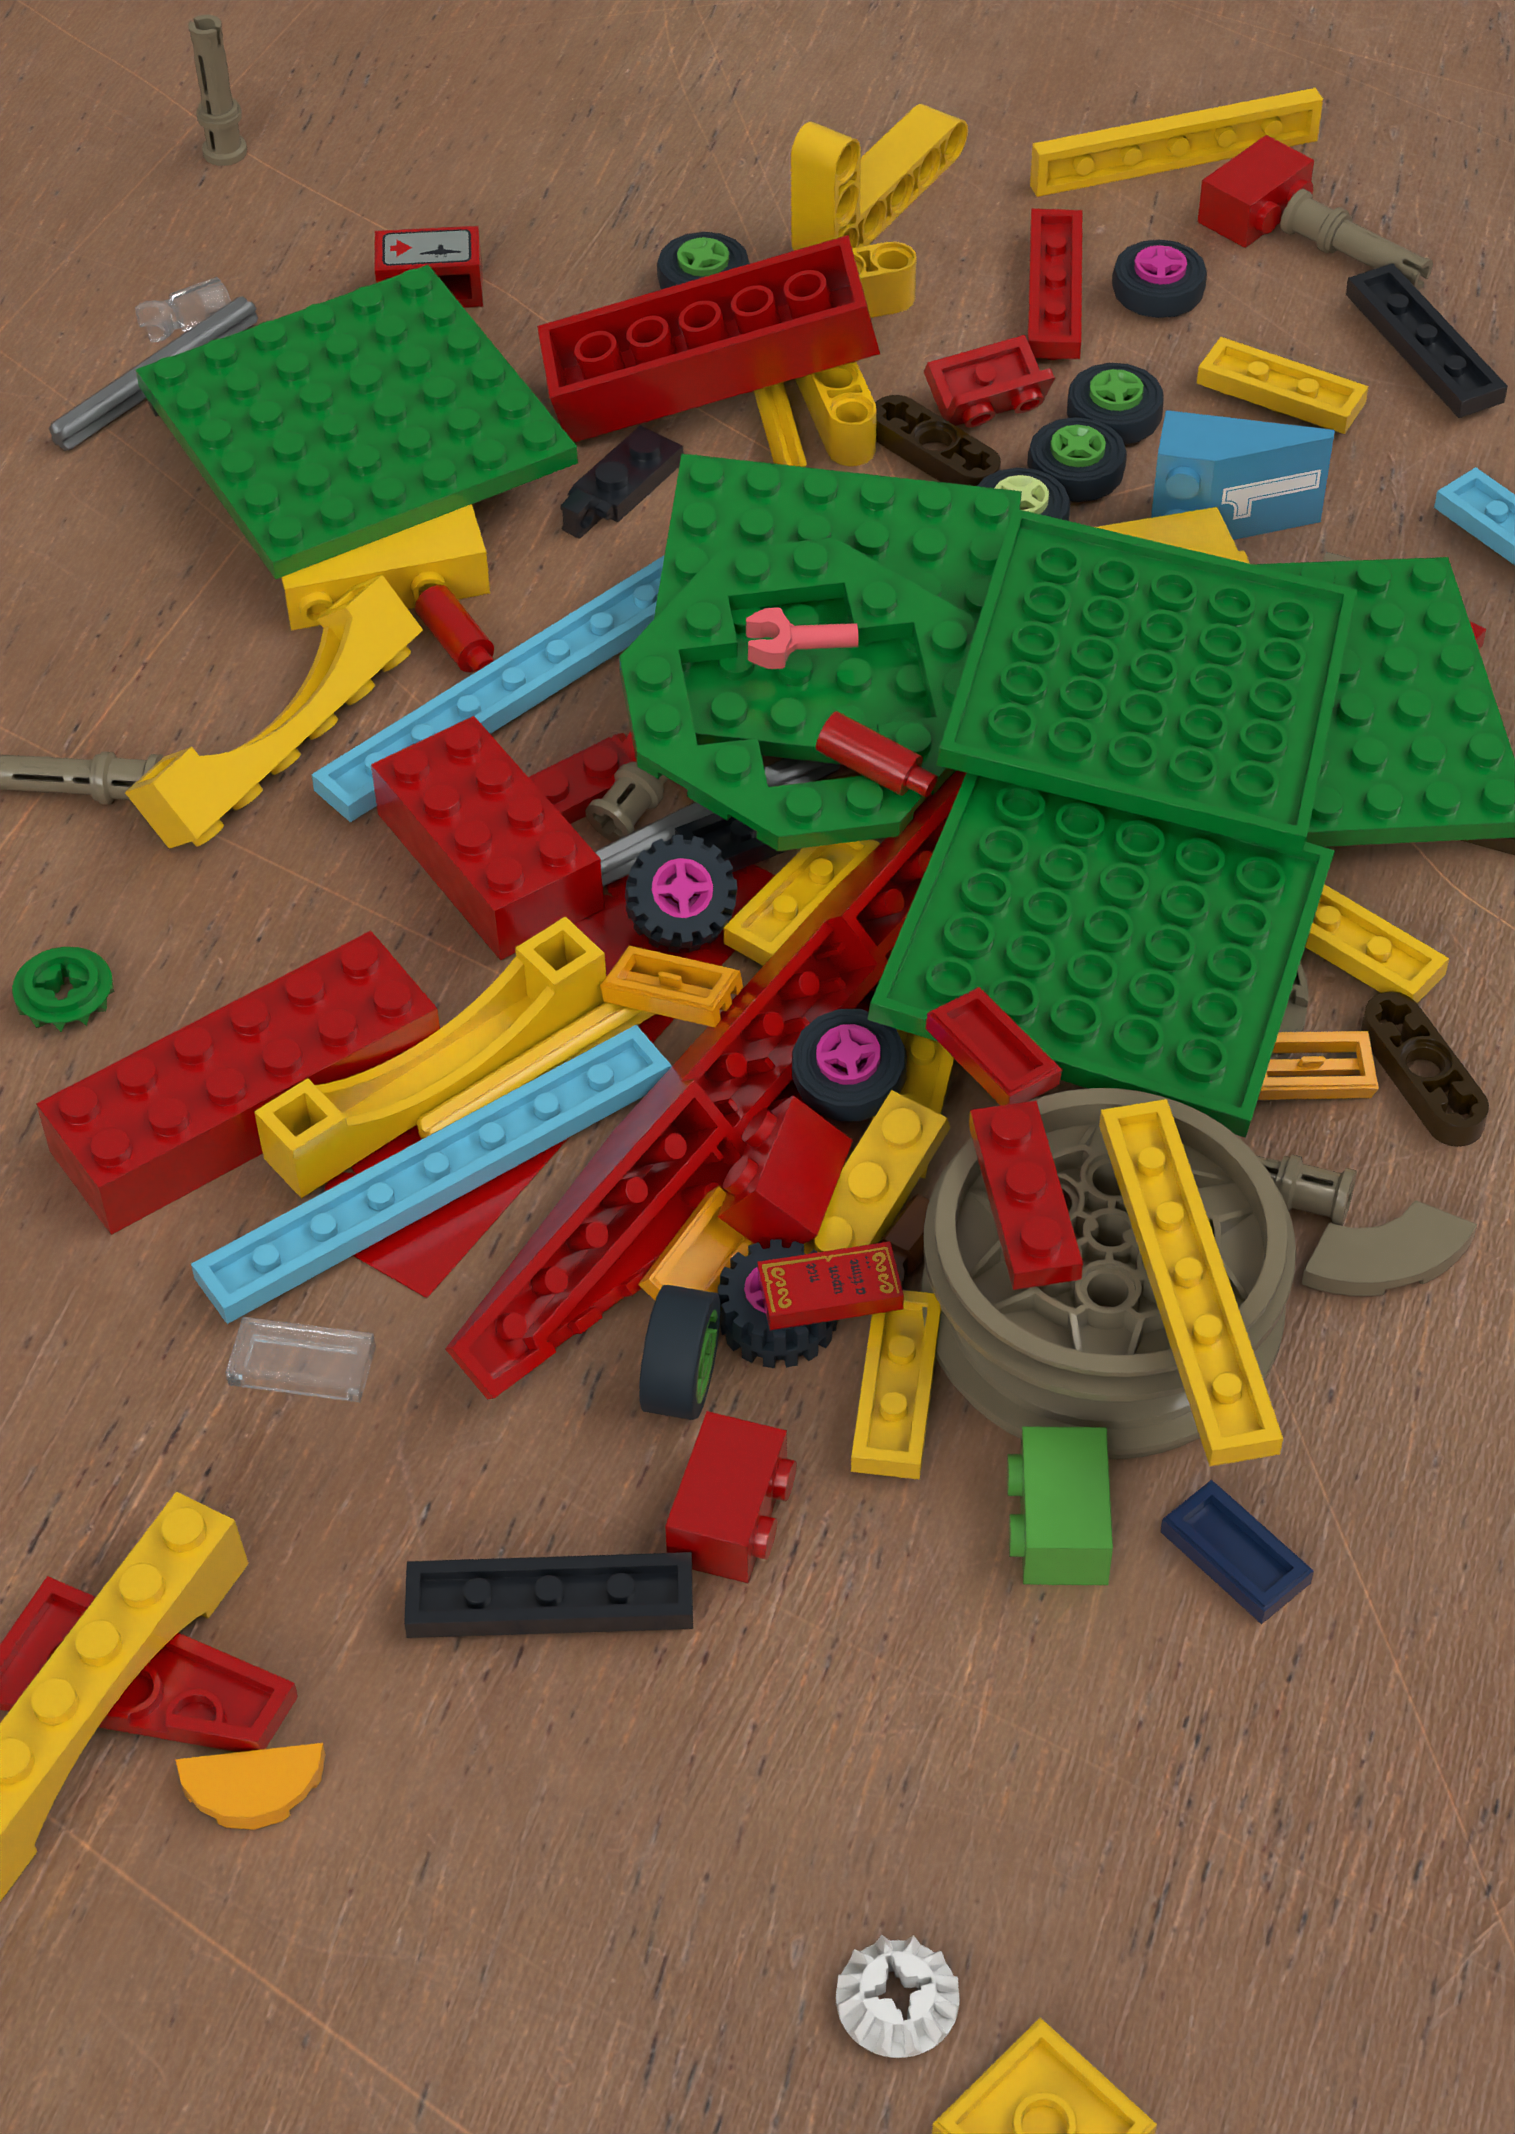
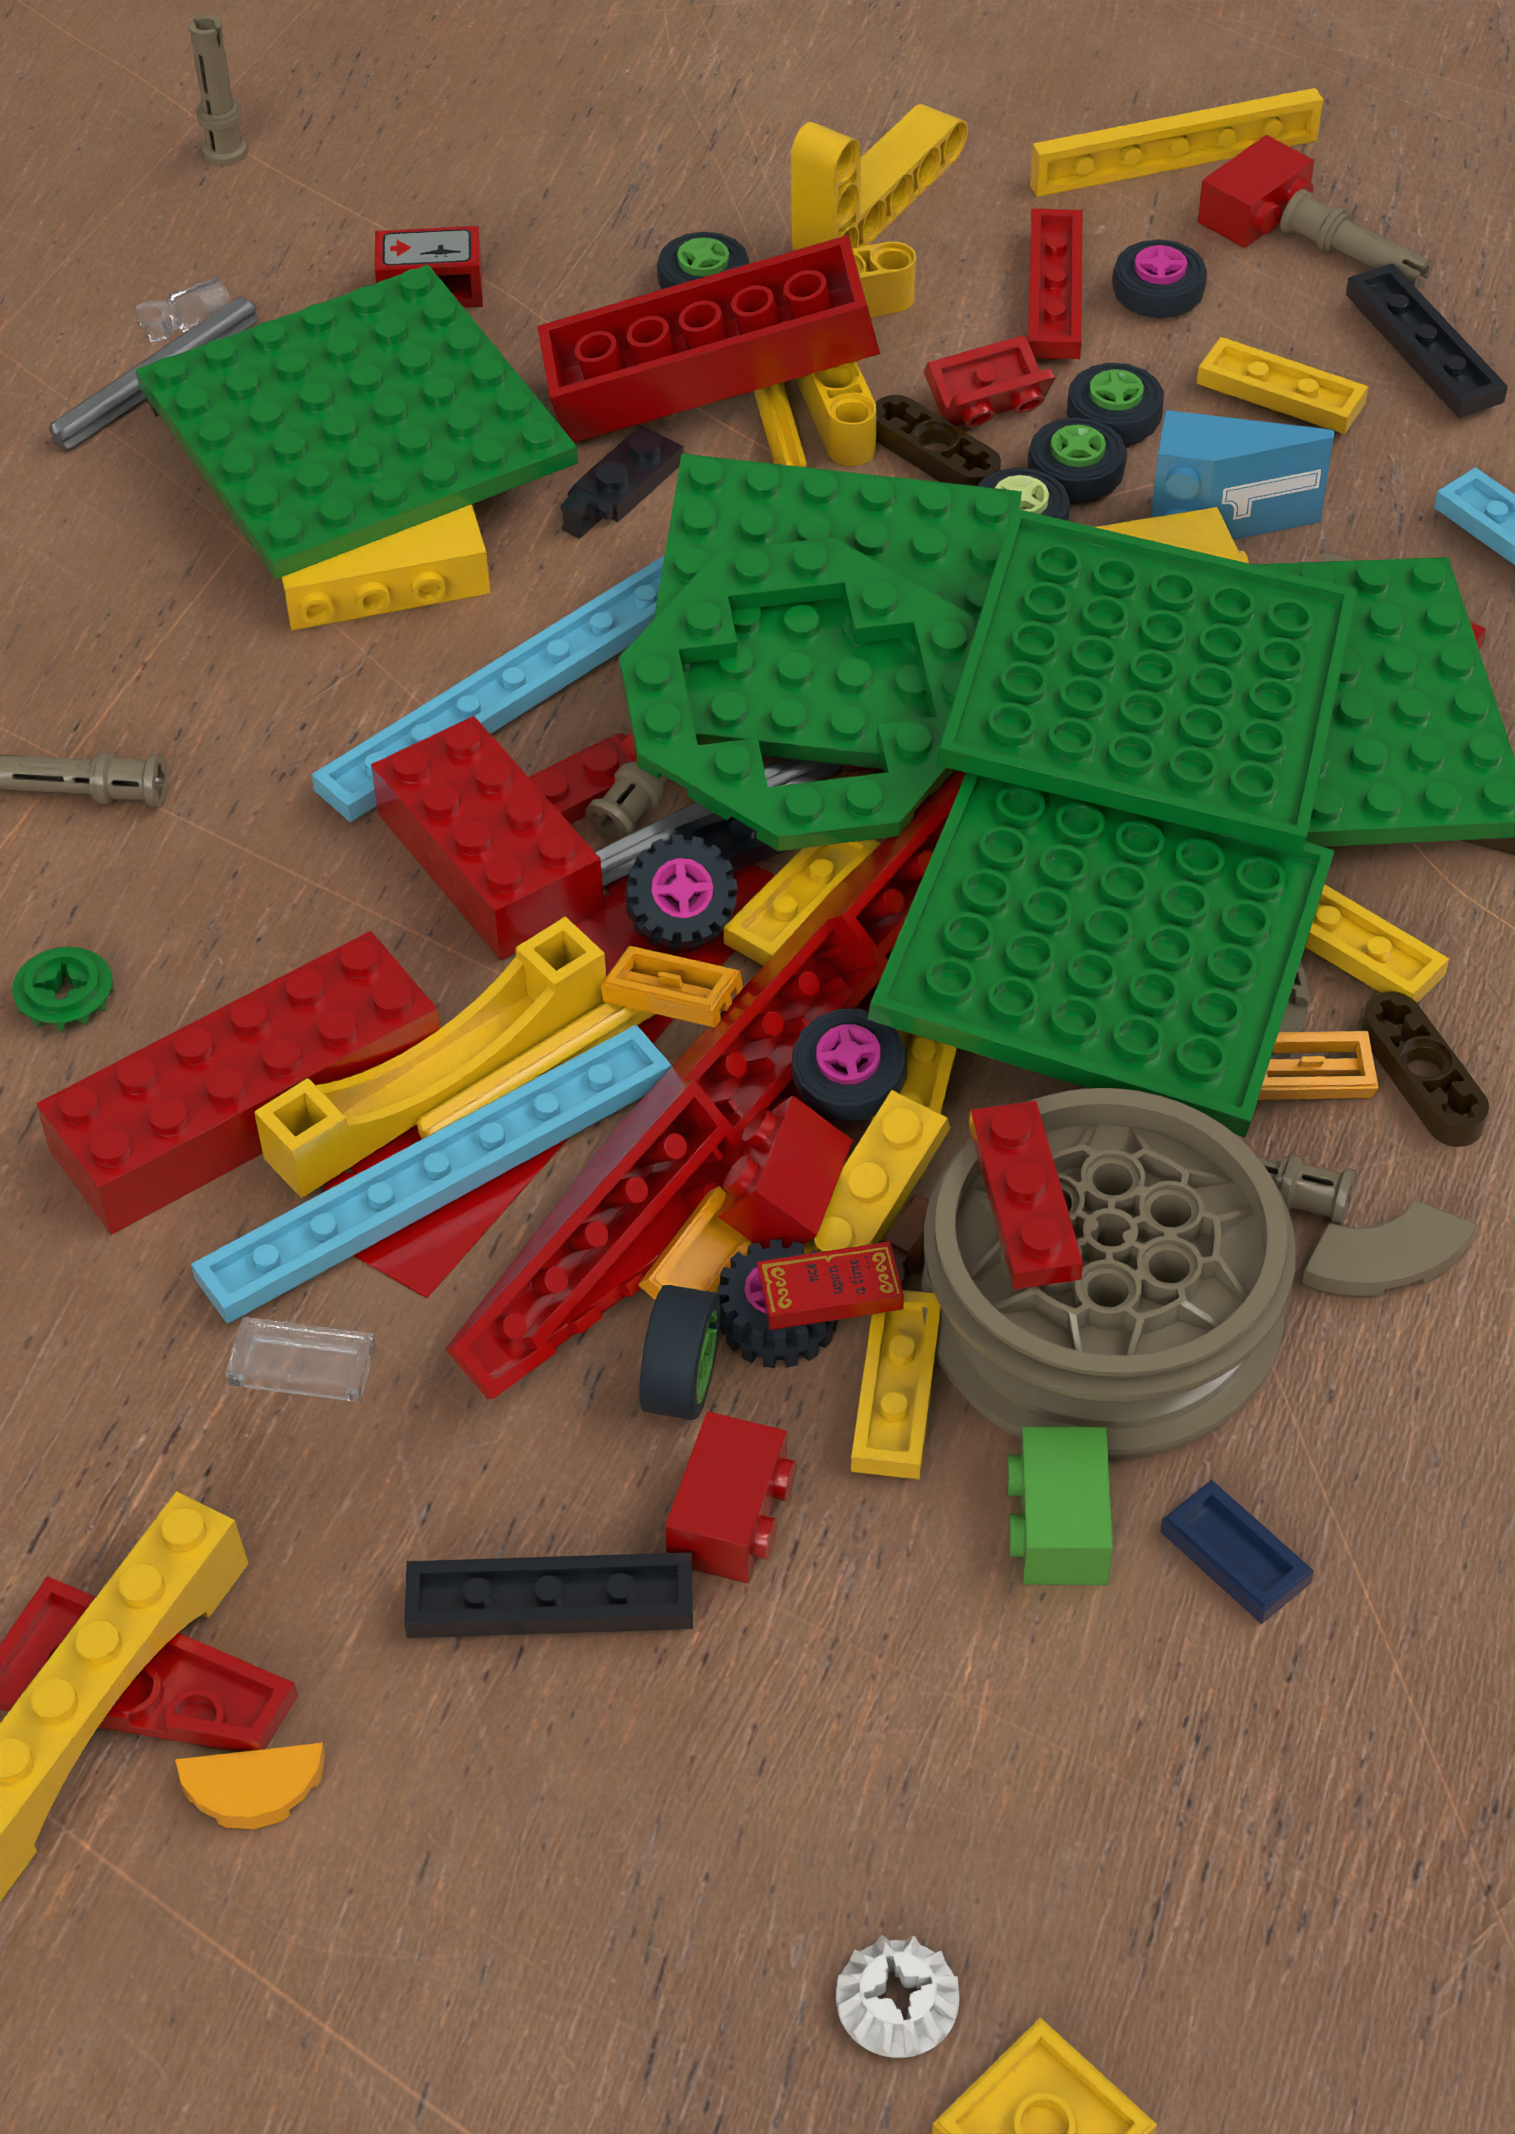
(360, 636): yellow arch -> none
(454, 628): red cylinder -> none
(790, 637): coral bar -> none
(874, 756): red cylinder -> none
(993, 1048): red tile -> none
(1190, 1284): yellow plate -> none

